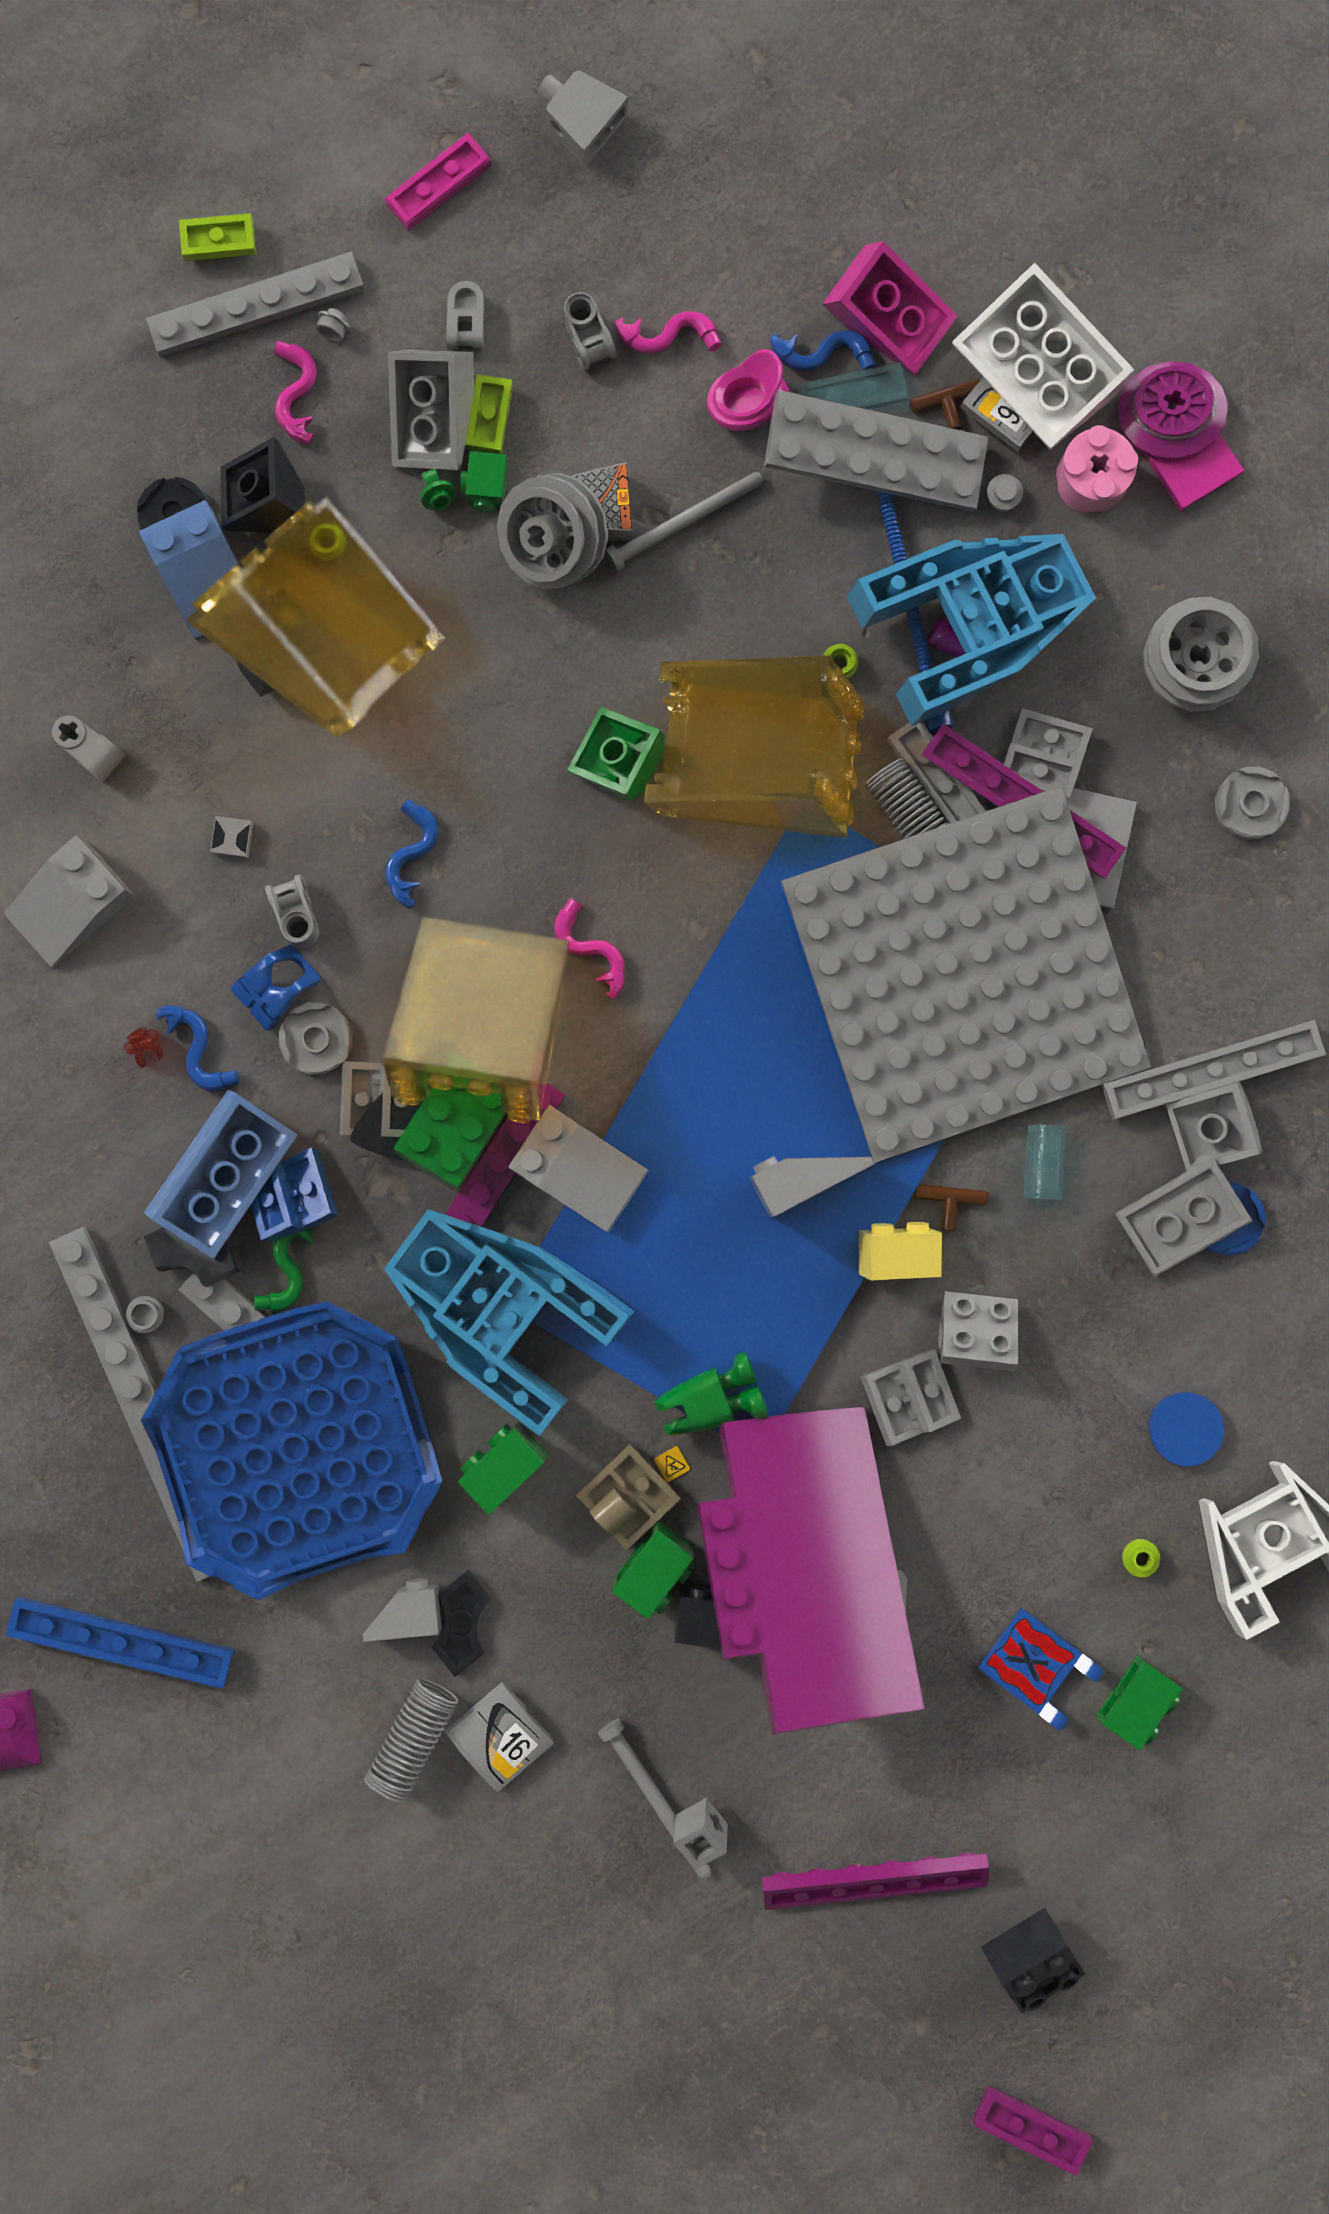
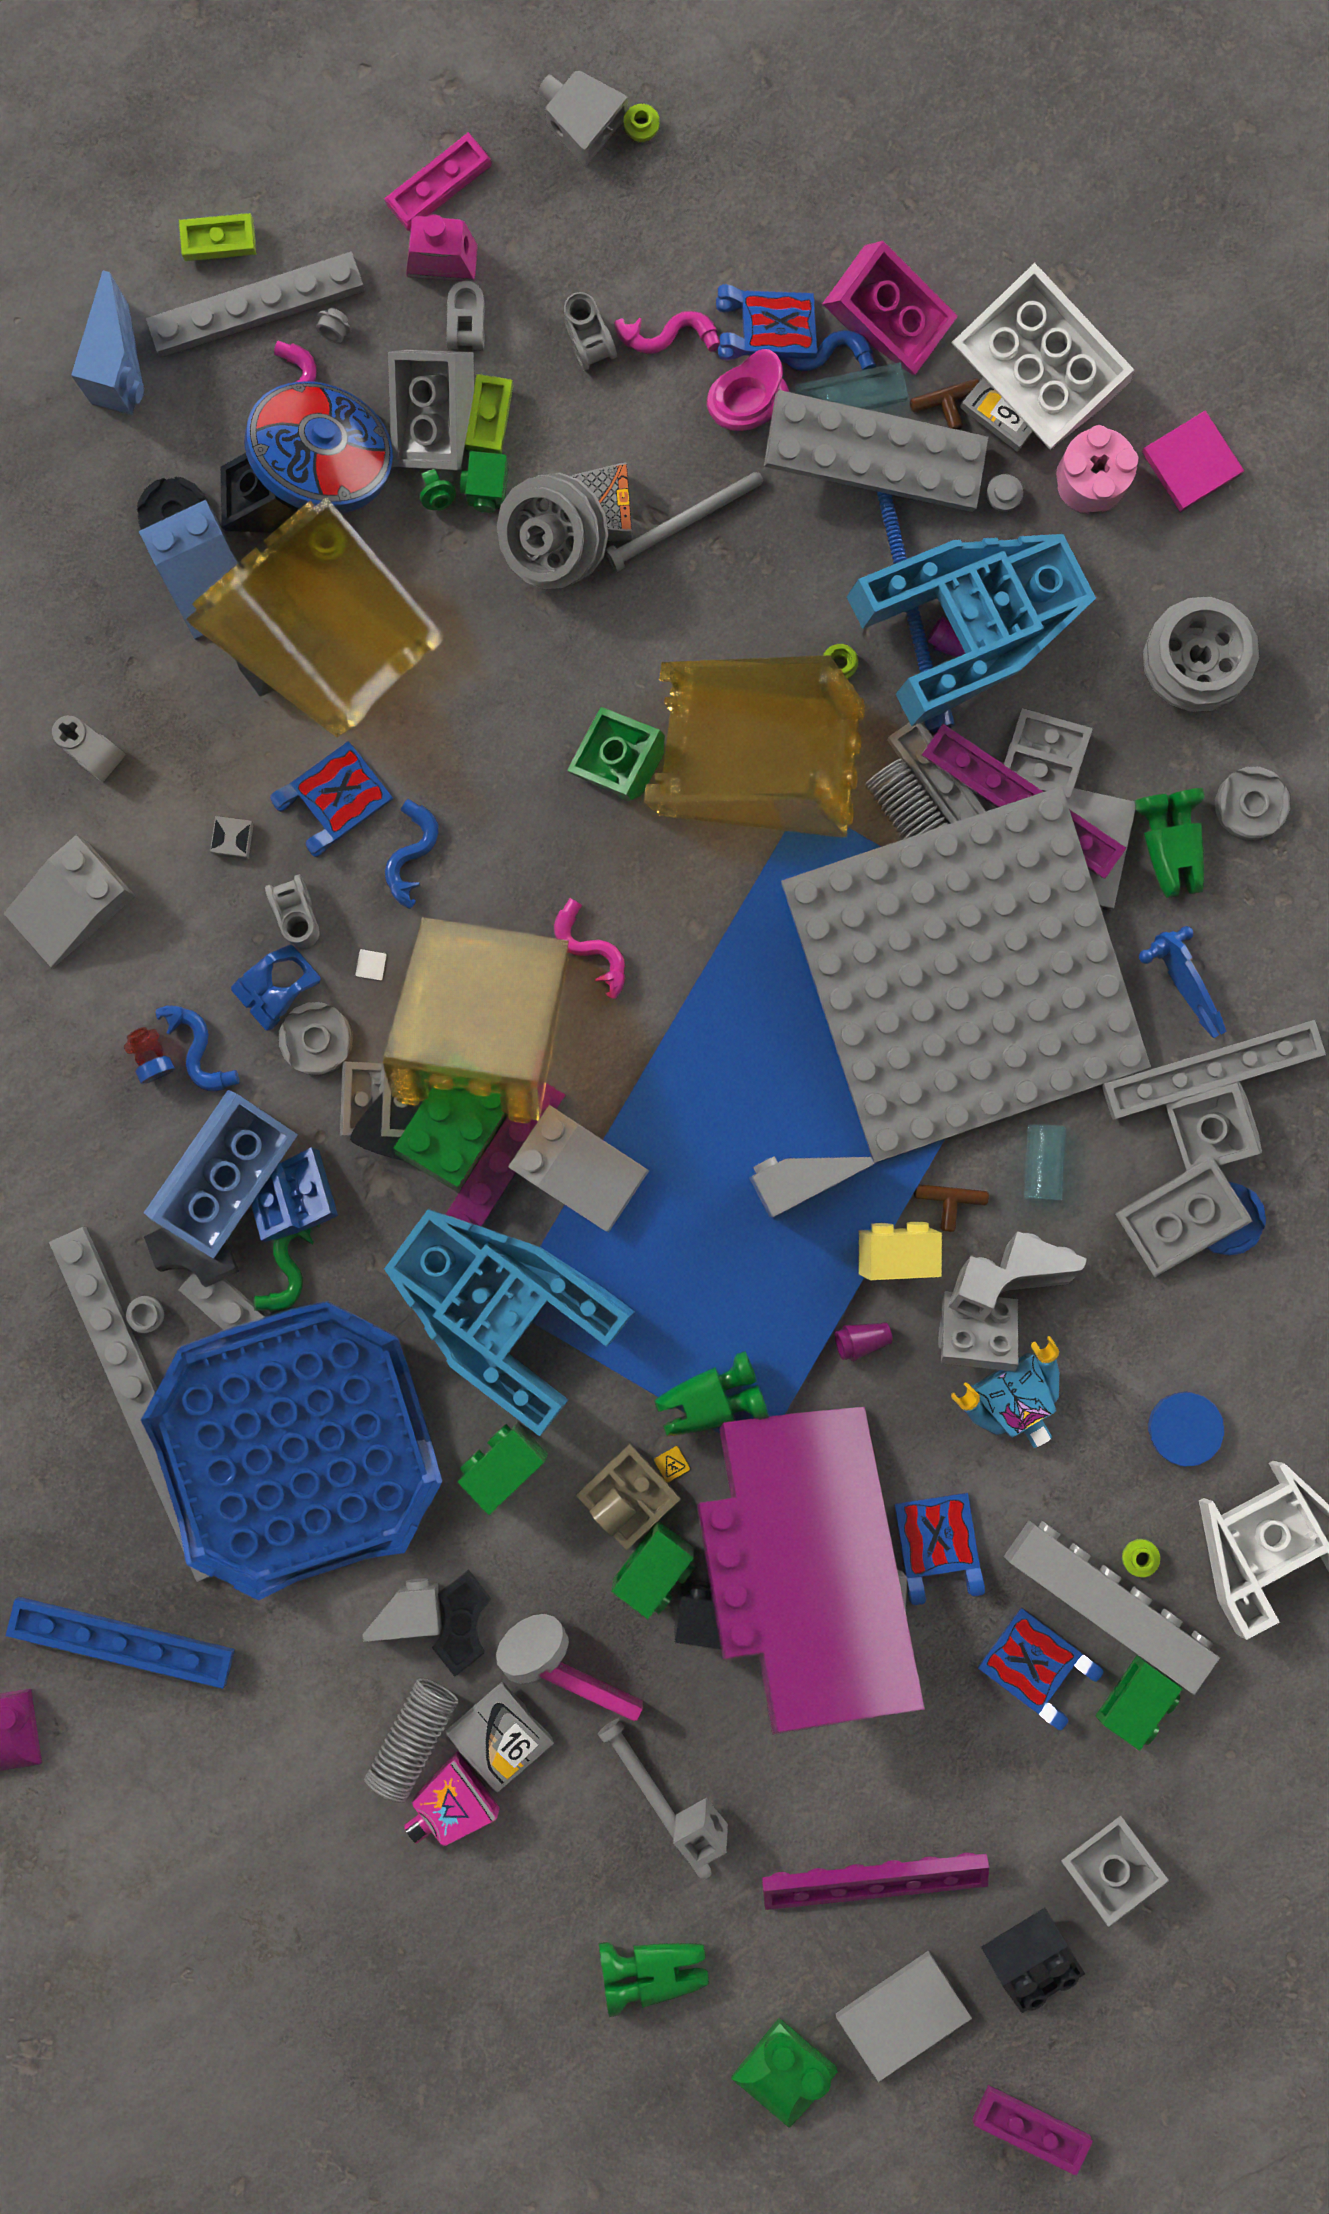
(107, 356): none -> medium blue slope
(154, 1069): none -> blue tile
(318, 444): none -> dish
(338, 793): none -> flag
(370, 964): none -> white sticker
(441, 249): none -> dark pink torso
(451, 1804): none -> dark pink torso
(532, 1648): none -> light grey tile
(595, 1691): none -> dark pink tile
(645, 131): none -> lime plate
(656, 1974): none -> green piece
(770, 321): none -> blue flag
(785, 2073): none -> green slope
(860, 1340): none -> magenta cone
(903, 2016): none -> light grey tile
(910, 1397): light grey slope -> none
(938, 1539): none -> flag
(1017, 1399): none -> dark azure torso
(1024, 1265): none -> light grey arch
(1111, 1606): none -> light grey brick
(1115, 1871): none -> light grey slope
(1171, 432): magenta piece -> none
(1176, 845): none -> green piece
(1185, 976): none -> blue piece

